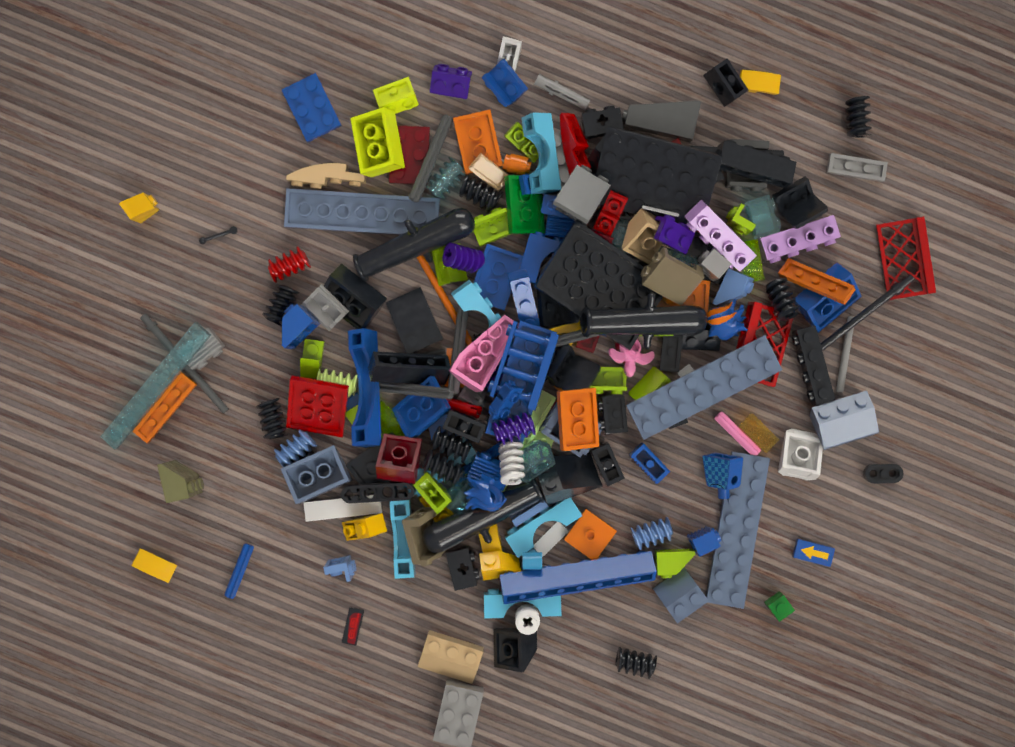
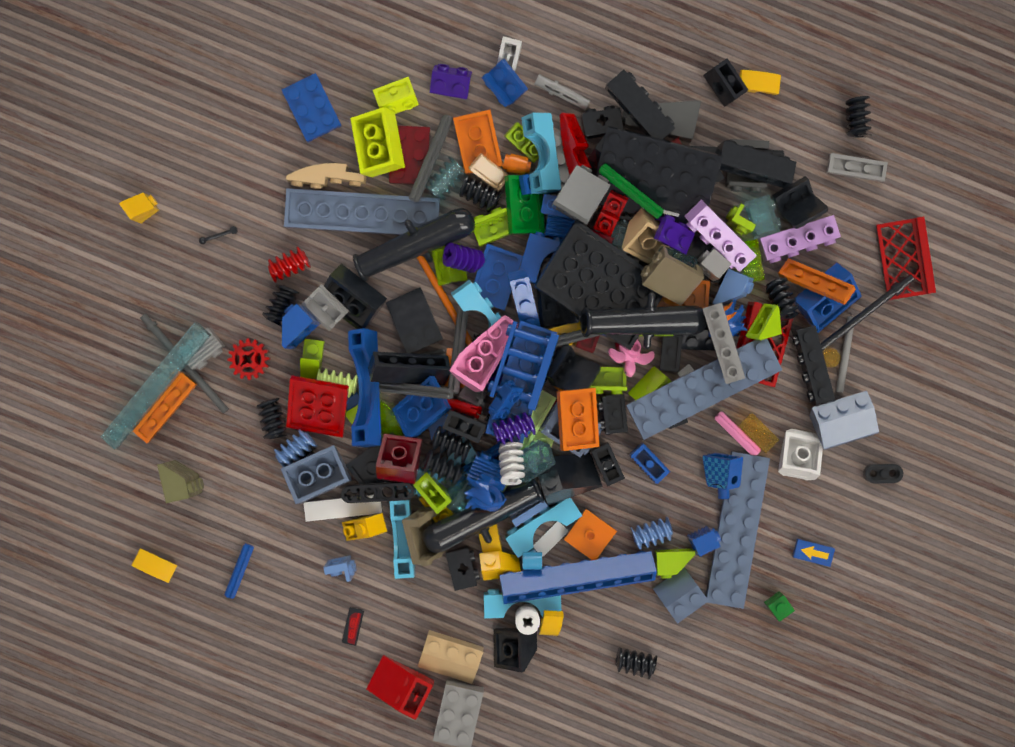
(242, 353): none -> red gear
(400, 687): none -> red slope
(551, 623): none -> yellow slope
(631, 191): none -> green axle
(639, 107): none -> black brick
(724, 343): none -> light grey brick
(766, 323): none -> lime slope
(831, 357): none -> clear yellow plate

